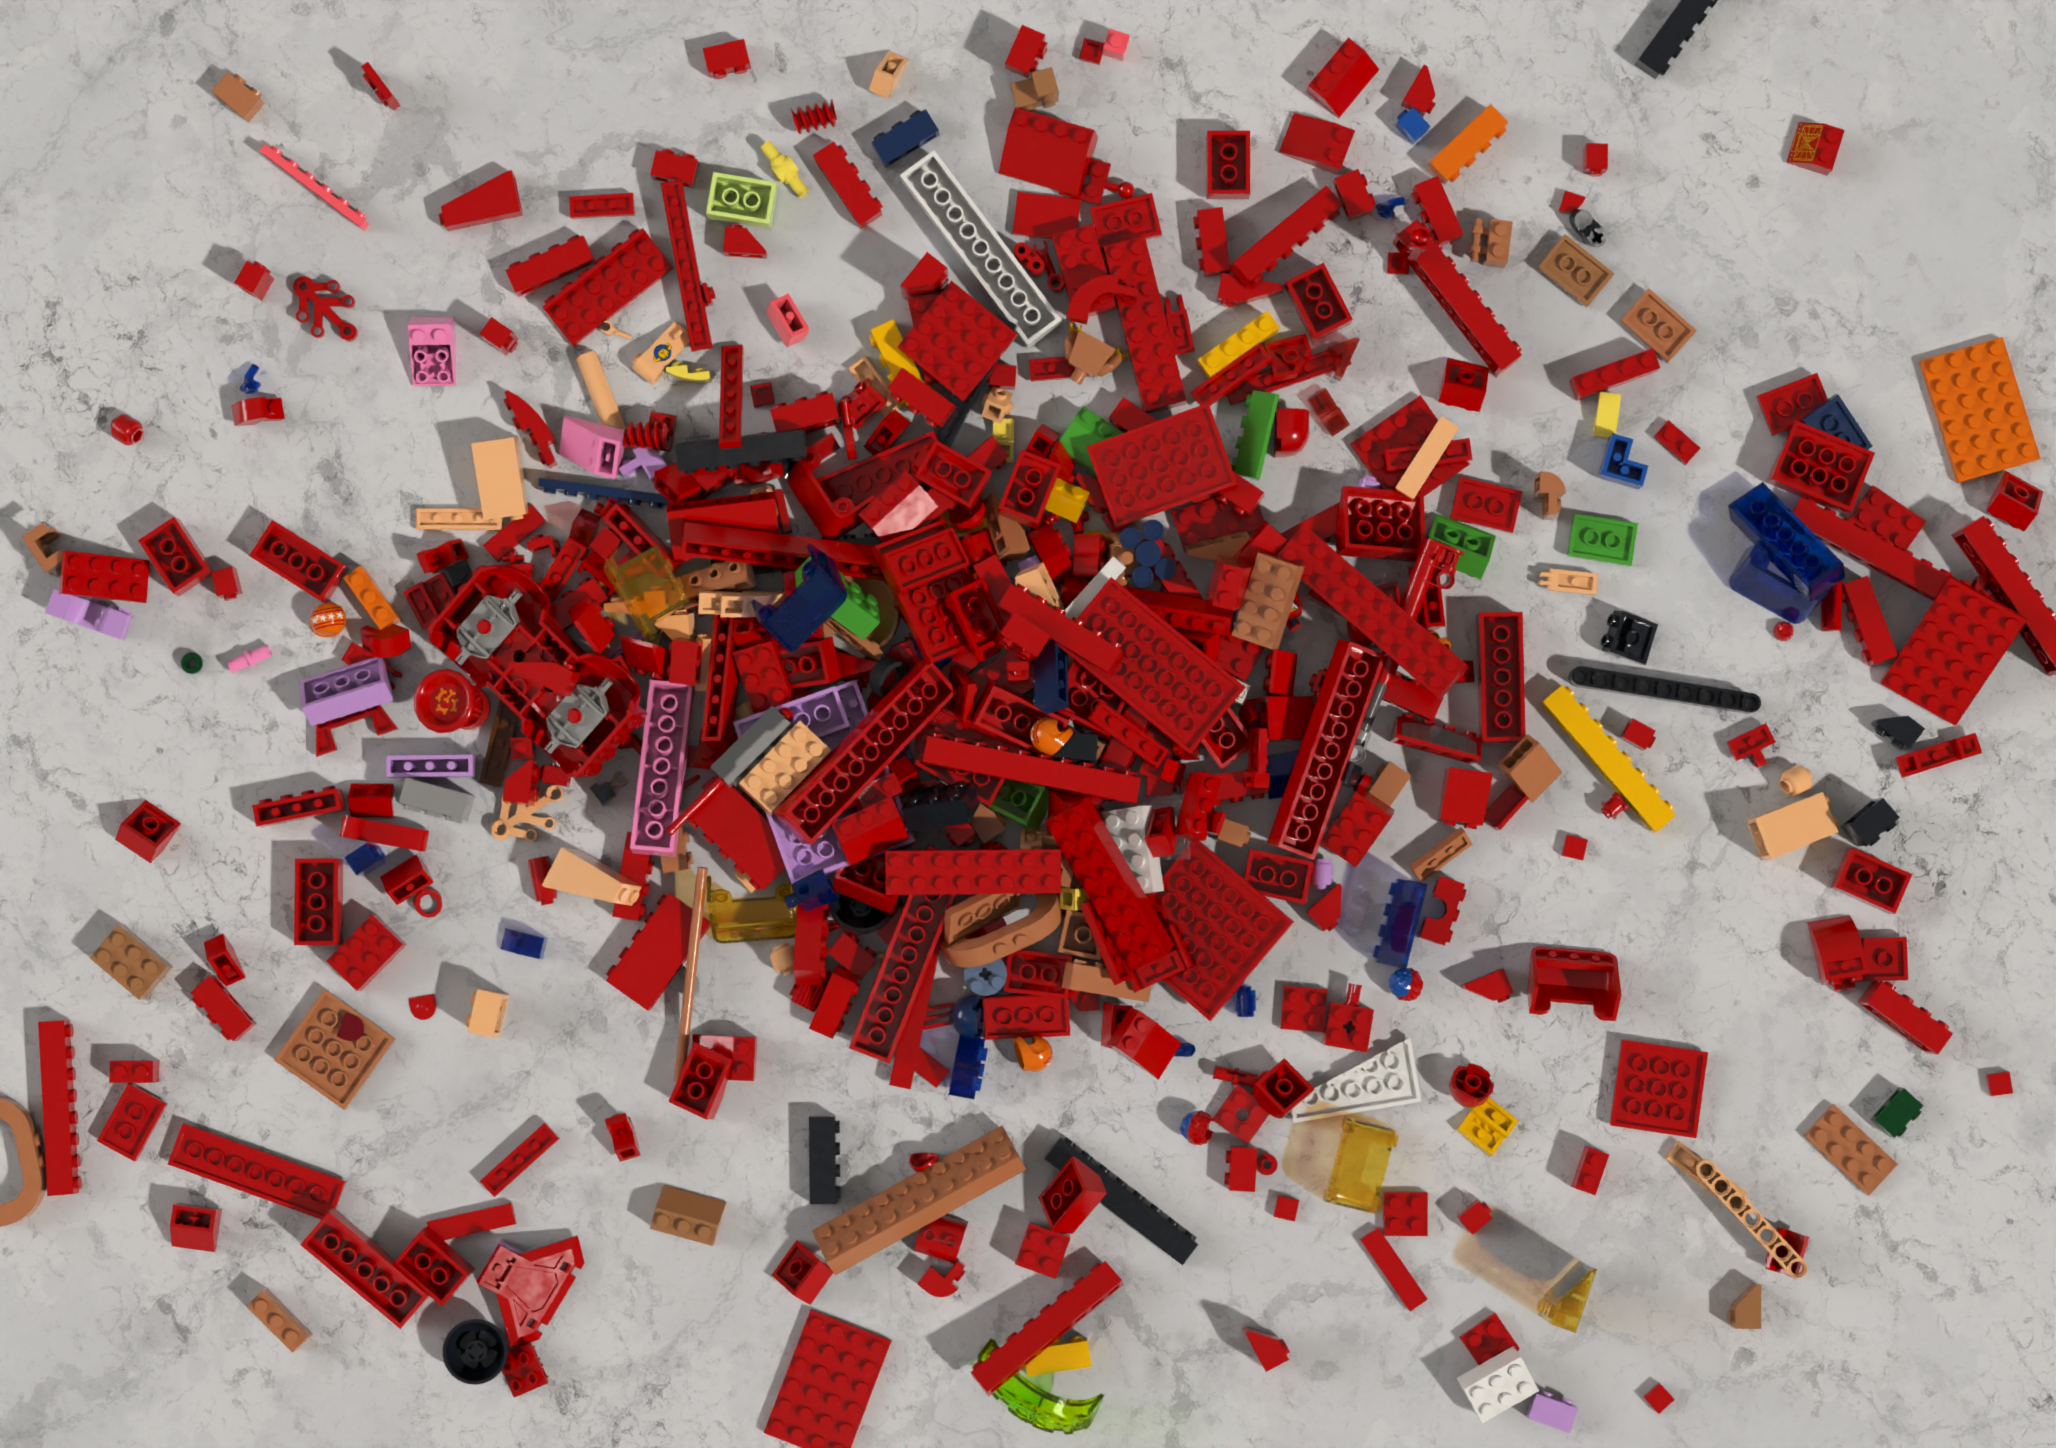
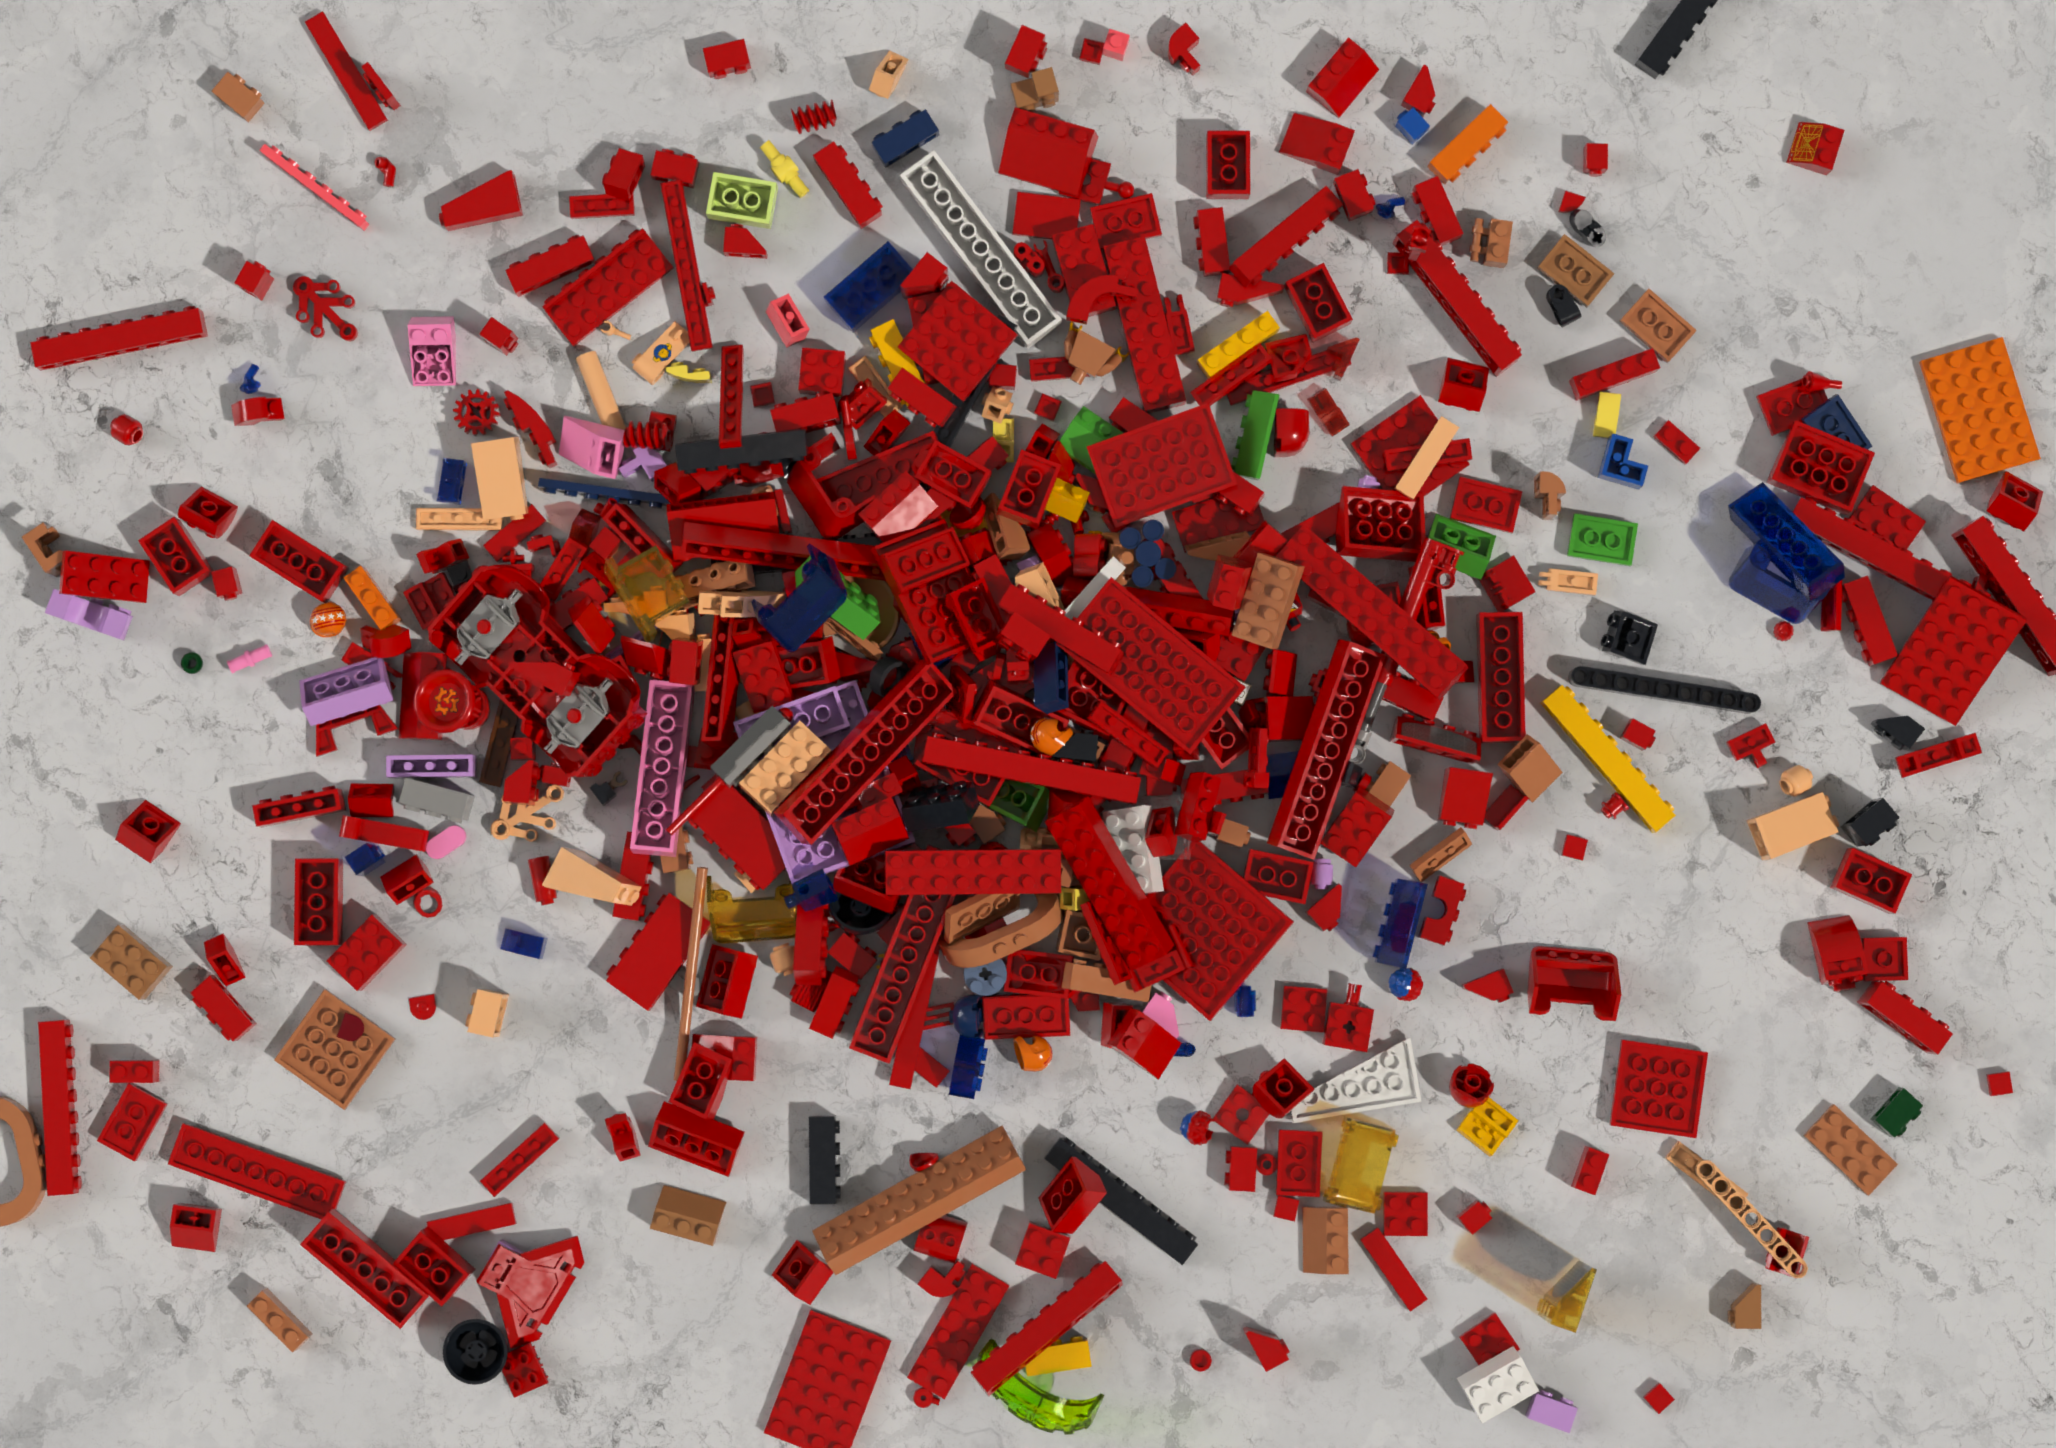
(118, 339): none -> red brick
(207, 512): none -> red brick
(346, 71): none -> red tile
(387, 169): none -> red arm
(415, 668): none -> red slope
(446, 842): none -> bright pink tile
(452, 481): none -> clear blue hinge
(483, 407): none -> red gear
(623, 174): none -> red brick
(696, 1139): none -> red slope
(726, 981): none -> red slope
(822, 371): none -> red brick
(869, 287): none -> clear blue brick
(930, 1399): none -> red piece
(958, 1331): none -> red plate
(998, 666): none -> red tile
(1047, 407): none -> red tile
(1162, 1012): none -> bright pink slope
(1180, 44): none -> red brick
(1200, 1360): none -> red tile
(1234, 1076): red pin -> none
(1299, 1163): none -> red plate
(1325, 1240): none -> nougat slope
(1506, 584): none -> red hinge
(1564, 308): none -> black piece
(1815, 382): none -> red cone

